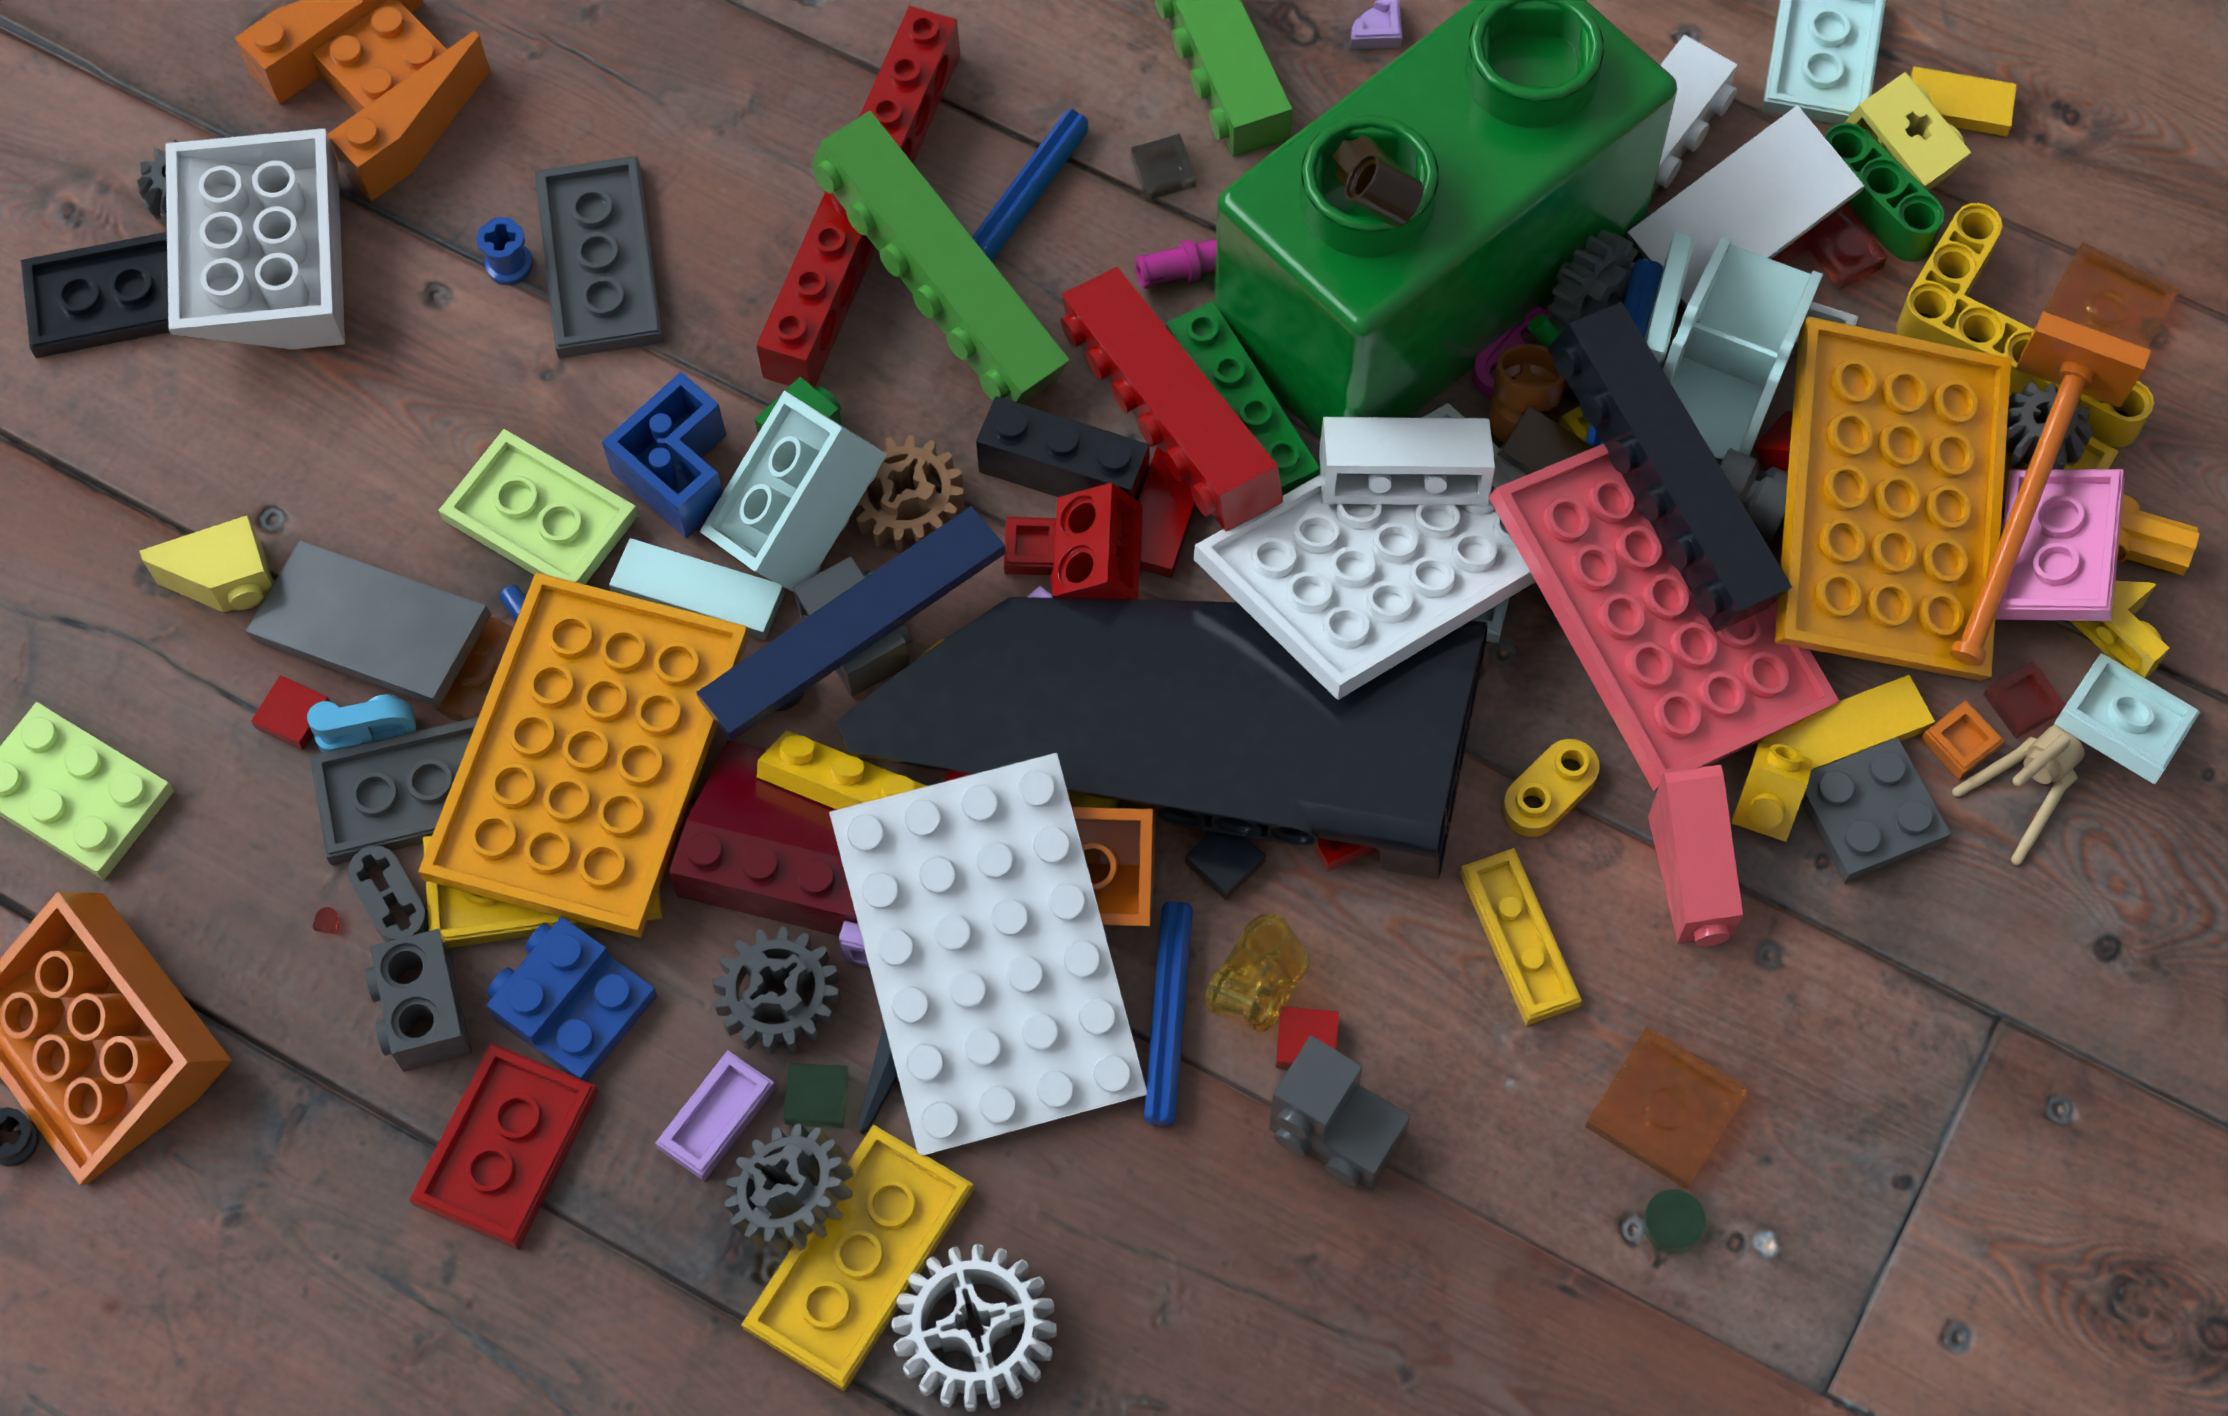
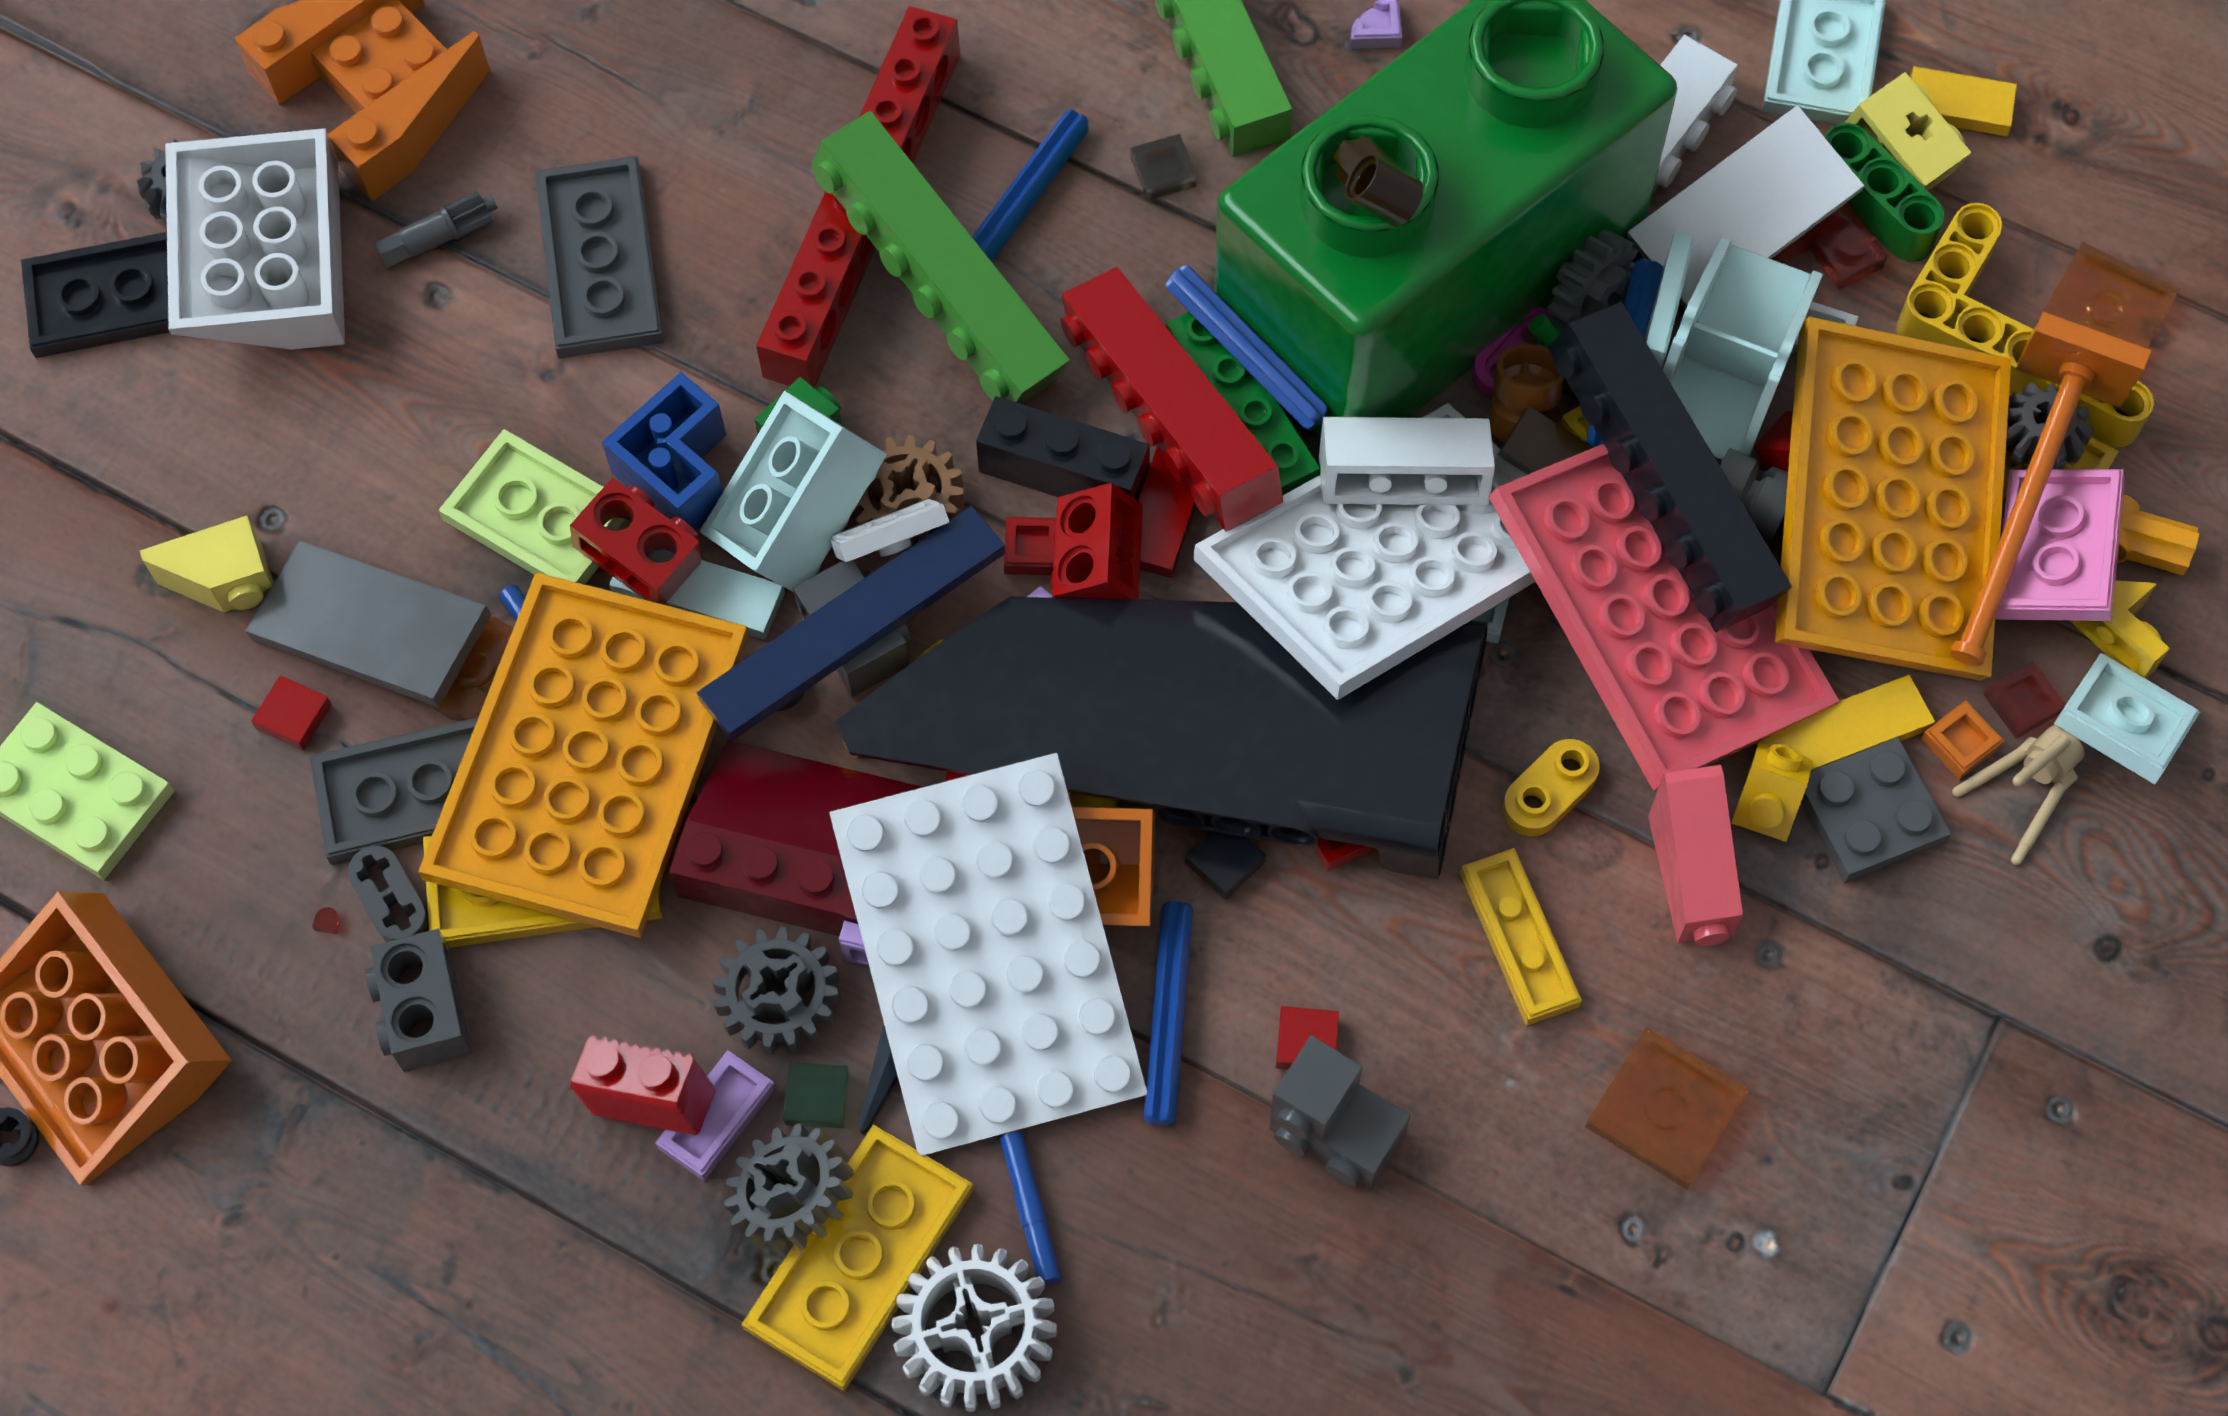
(360, 723): medium azure plate -> none
(436, 229): none -> dark grey piece
(504, 1146): red tile -> none
(506, 256): blue bush -> none
(569, 998): blue plate -> none
(626, 551): none -> red brick
(643, 1085): none -> red brick
(827, 773): yellow plate -> none
(889, 533): none -> white plate
(1030, 1208): none -> blue piece
(1185, 261): dark pink pin -> none
(1247, 347): none -> blue axle
(1261, 972): clear yellow piece -> none
(1673, 1221): clear green tile -> none

